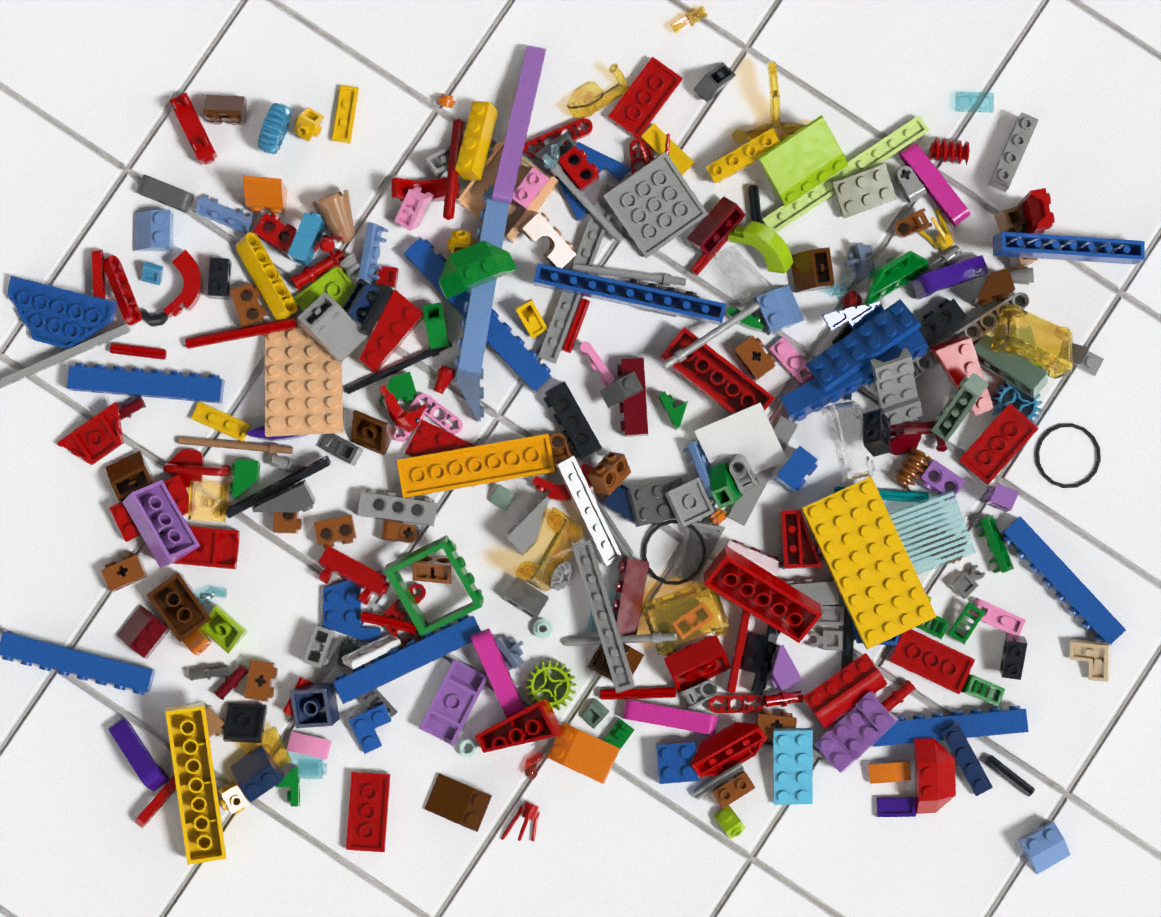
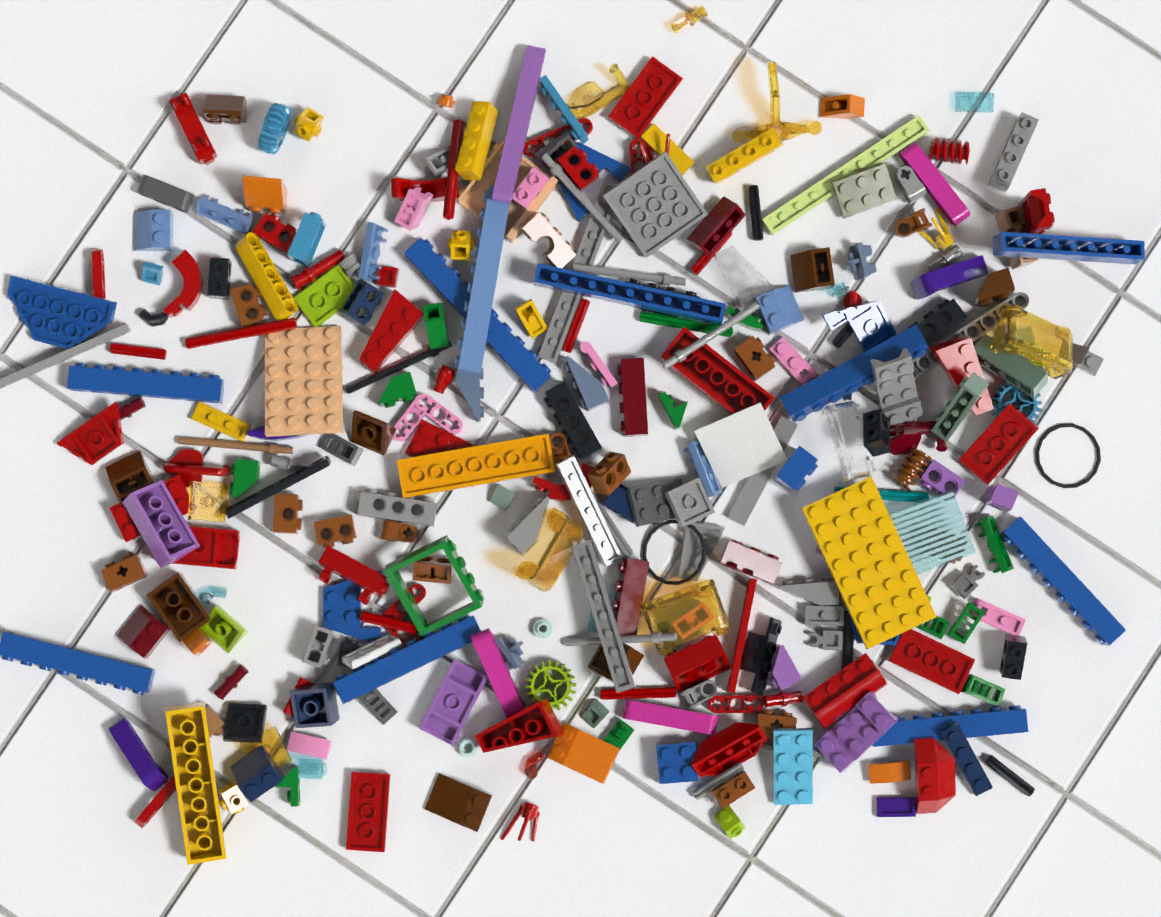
(129, 308): red beam -> none
(208, 672): dark grey axle -> none
(255, 672): dark orange brick -> none
(291, 499): dark grey slope -> none
(327, 245): red plant -> none
(331, 327): light grey slope -> none
(337, 214): medium nougat cone -> none
(345, 114): yellow tile -> none
(365, 725): blue plate -> none
(376, 310): black axle -> none
(404, 419): red animal -> none
(474, 267): green wedge -> none
(526, 598): flat silver panel -> none
(555, 155): clear light blue arm -> none
(561, 575): light grey gear -> none
(566, 114): none -> dark azure plate
(590, 388): none -> sand blue slope
(621, 389): dark grey slope -> none
(677, 322): none -> green axle
(714, 82): black slope -> none
(718, 517): orange plate -> none
(723, 485): green slope -> none
(745, 476): light grey piece -> none
(762, 594): red brick -> none
(767, 241): lime arch -> none
(796, 542): red wedge -> none
(802, 161): lime slope -> none
(842, 107): none -> orange slope
(863, 345): blue plate -> none
(893, 275): green wedge -> none
(898, 695): red pin -> none
(1022, 275): light grey cone -> none
(1044, 847): medium blue slope -> none
(1096, 654): tan plate -> none

